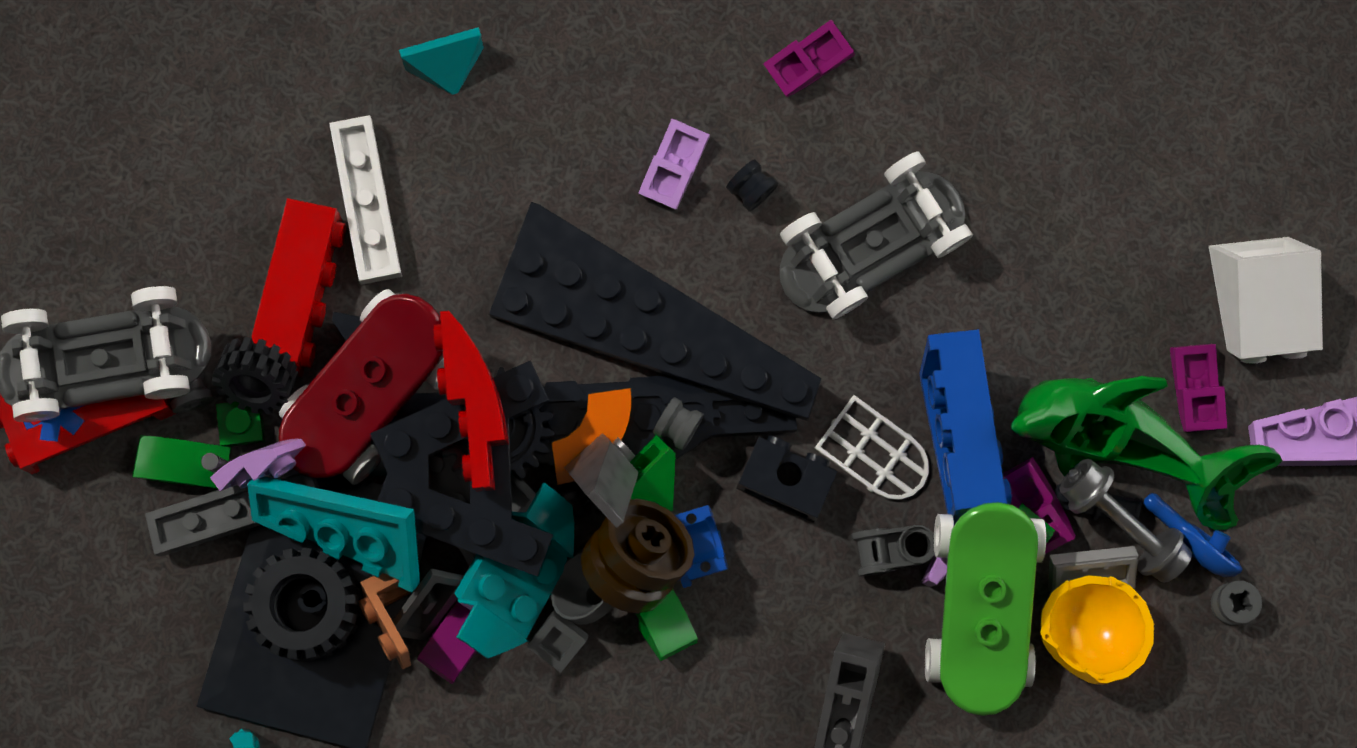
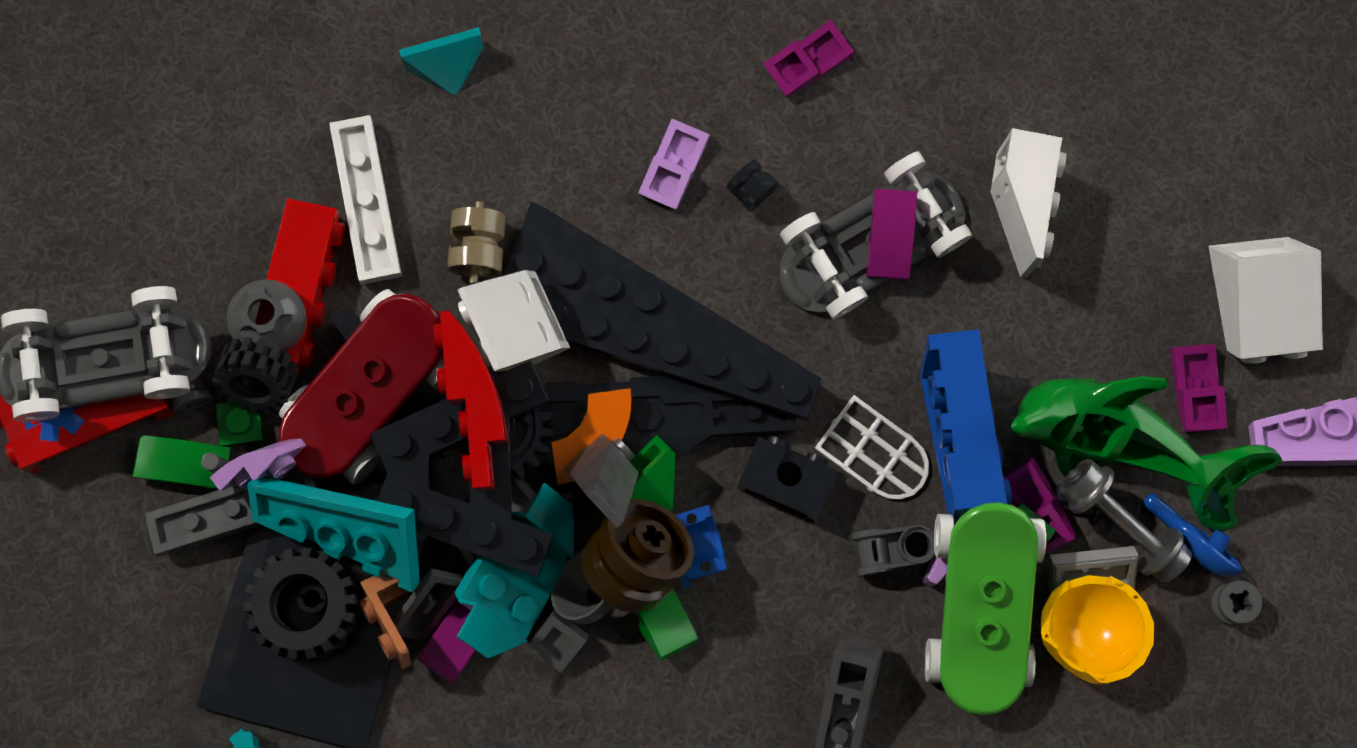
(288, 320): none -> dark grey piece
(476, 237): none -> dark tan wheel
(512, 320): none -> white slope
(678, 423): dark grey wheel -> none
(891, 234): none -> magenta slope
(1025, 194): none -> white slope

